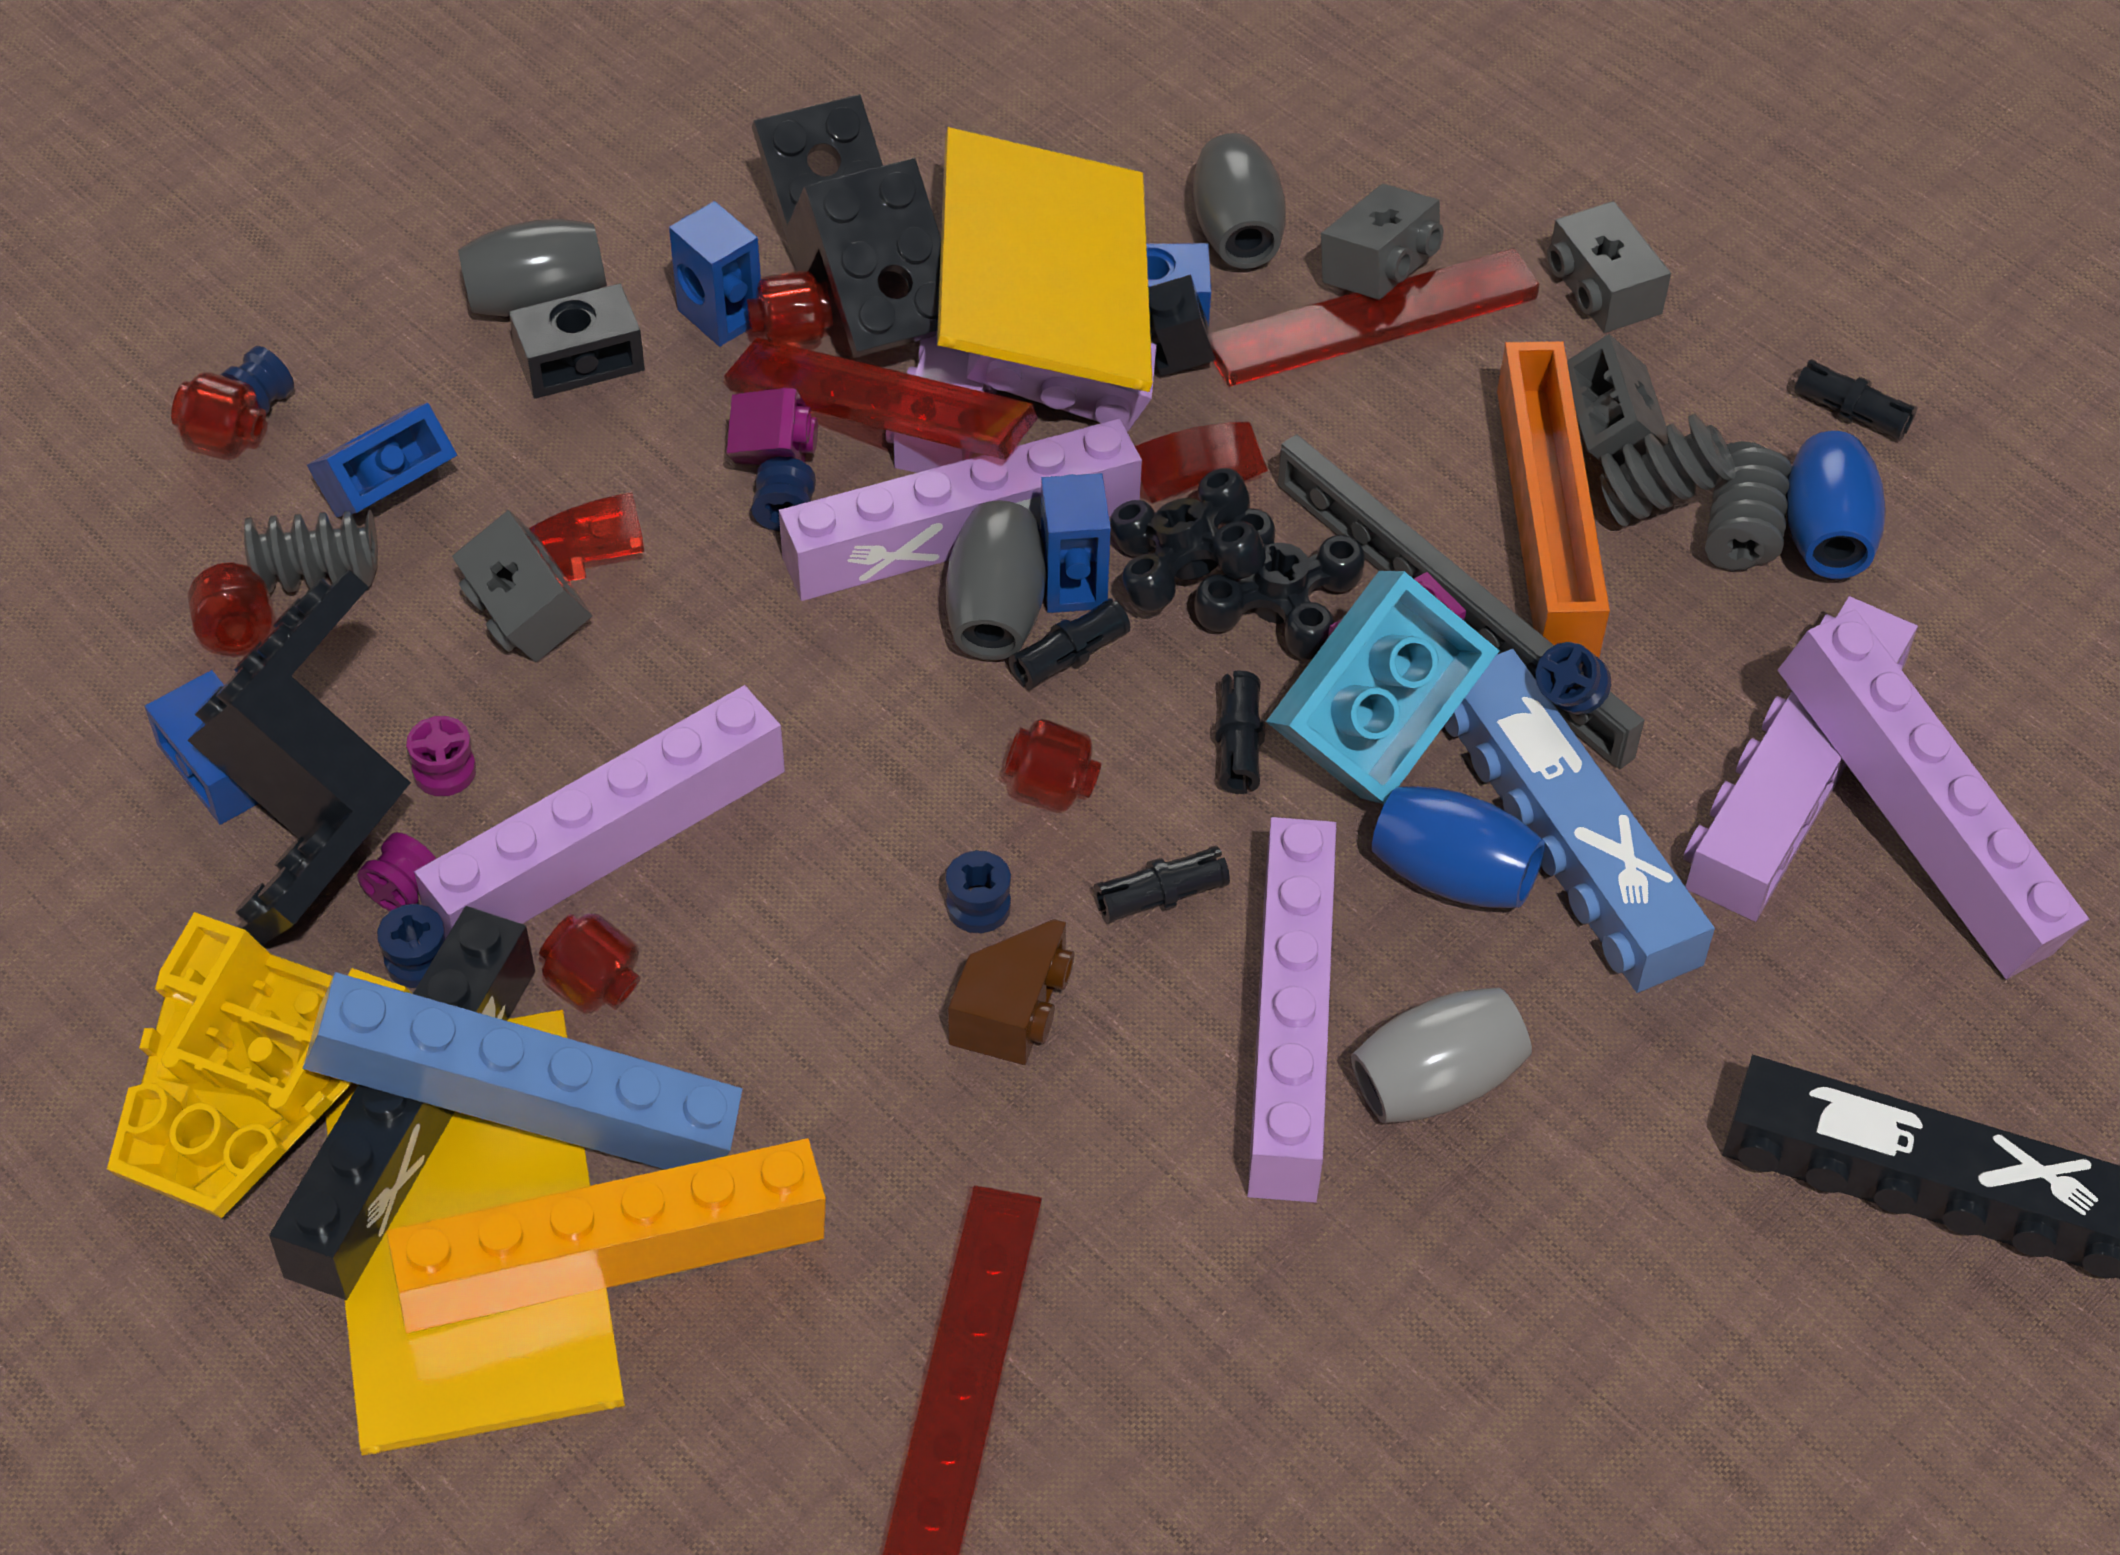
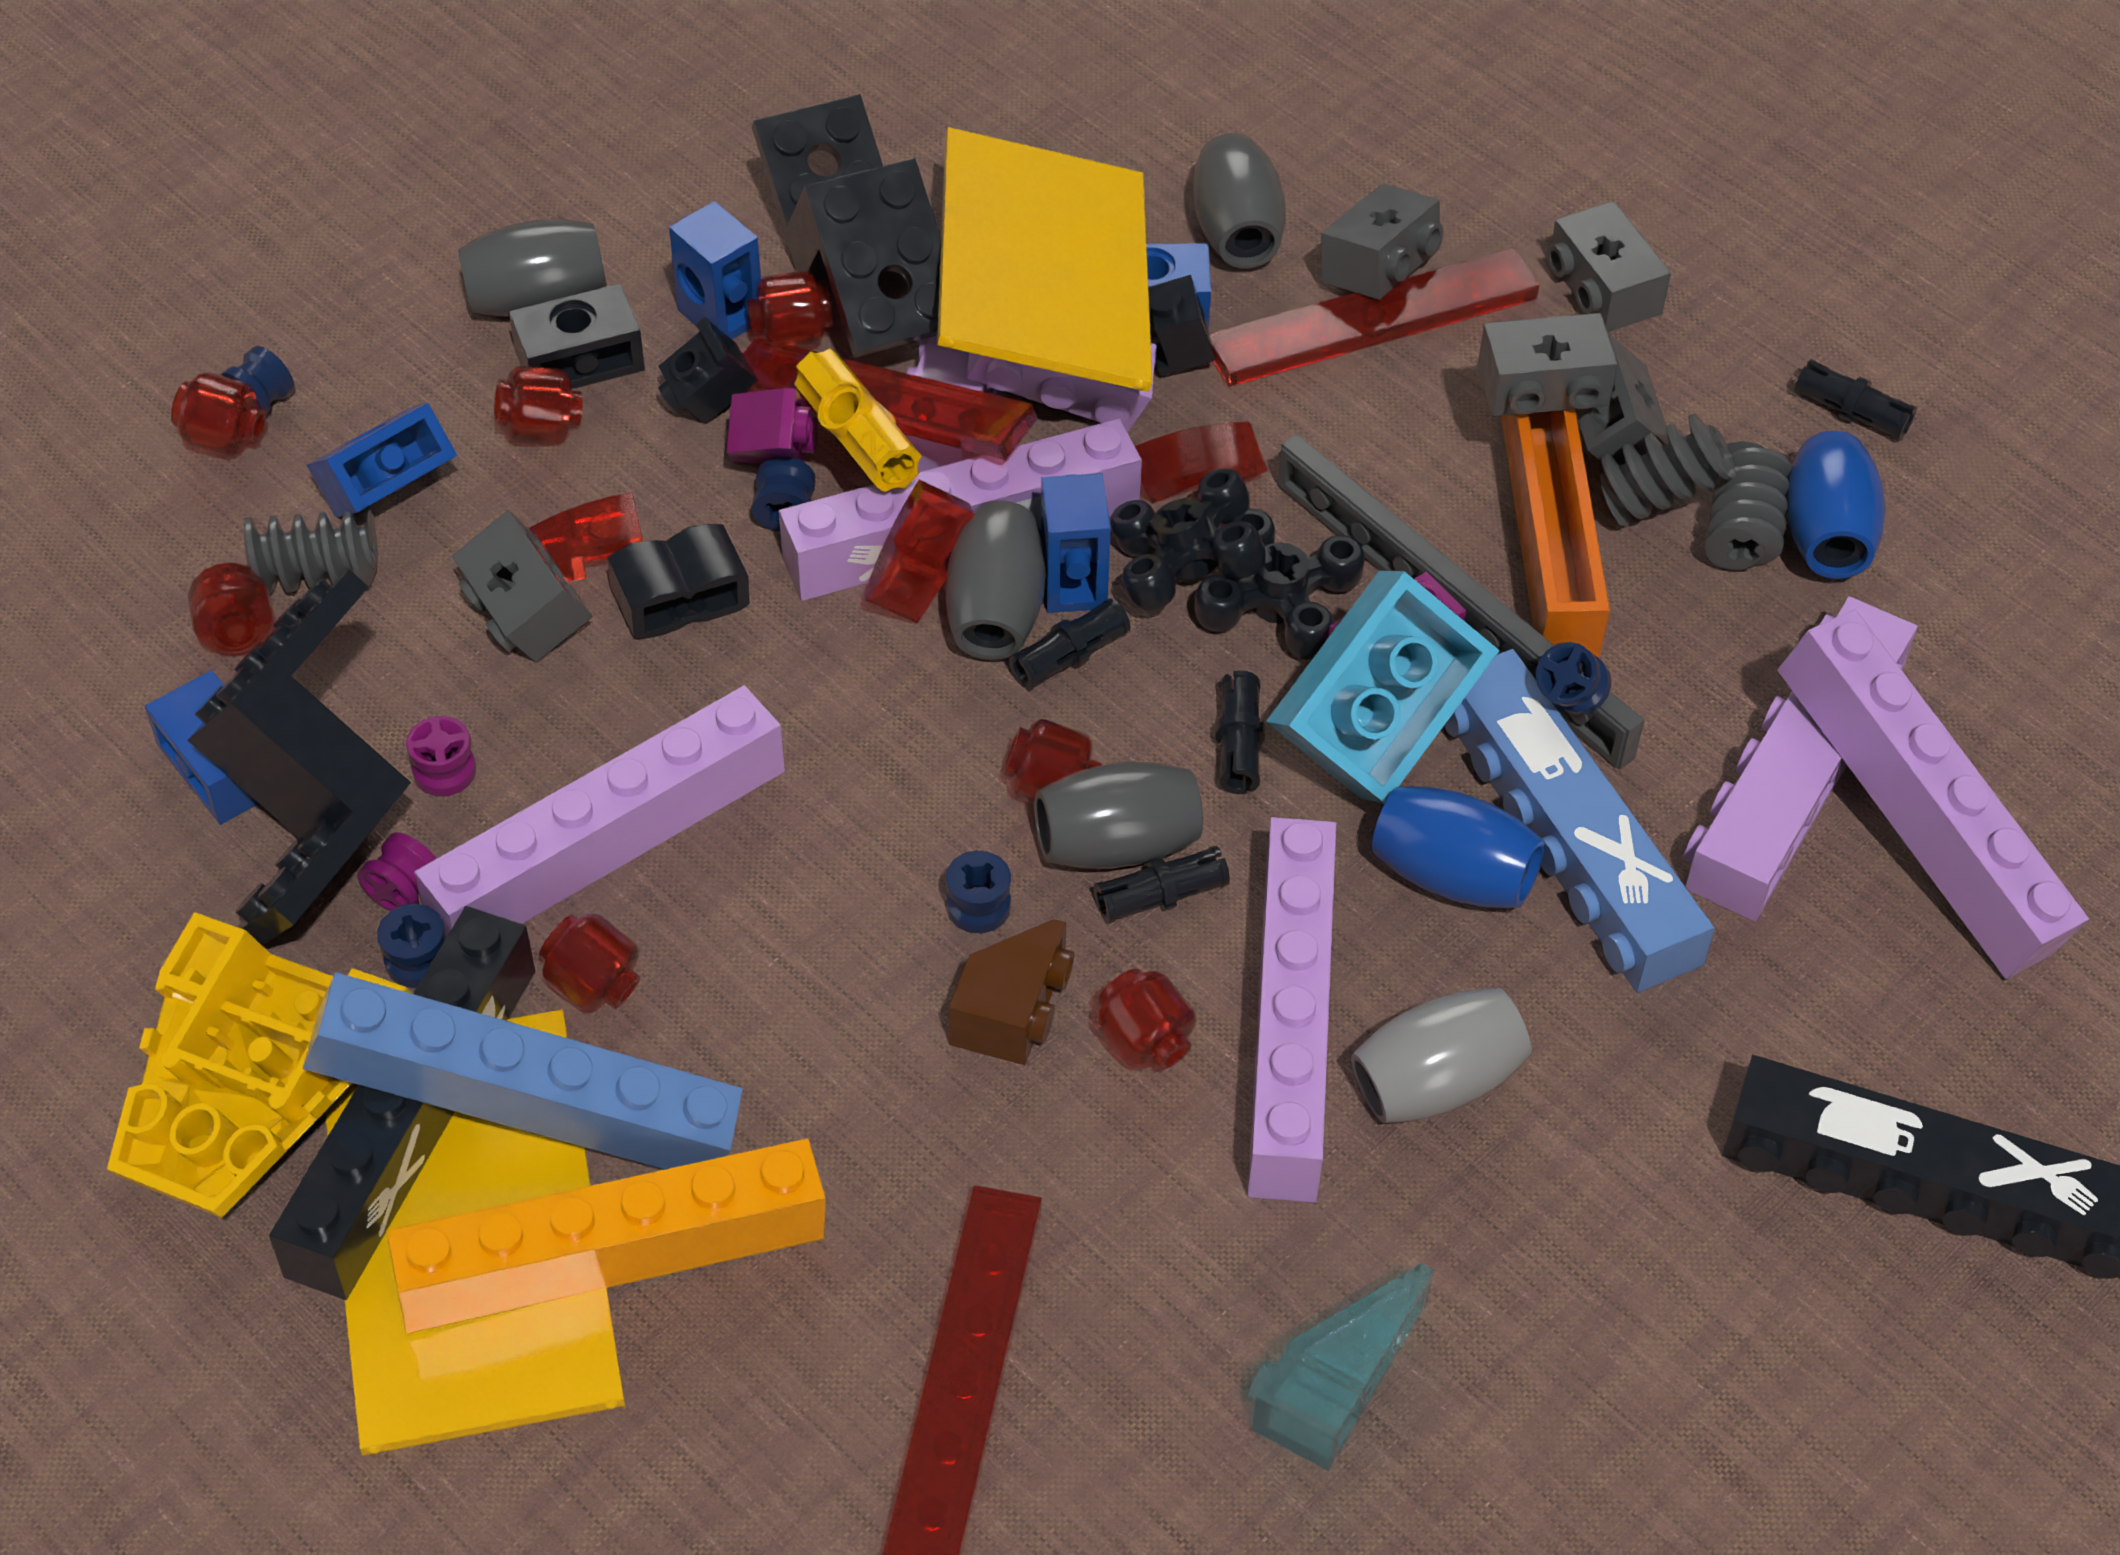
(537, 405): none -> clear red head
(678, 580): none -> black brick
(705, 373): none -> black brick
(857, 420): none -> yellow piece
(915, 550): none -> clear red slope
(1118, 815): none -> dark grey piece
(1146, 1019): none -> clear red head
(1334, 1369): none -> clear light blue slope
(1546, 364): none -> dark grey brick

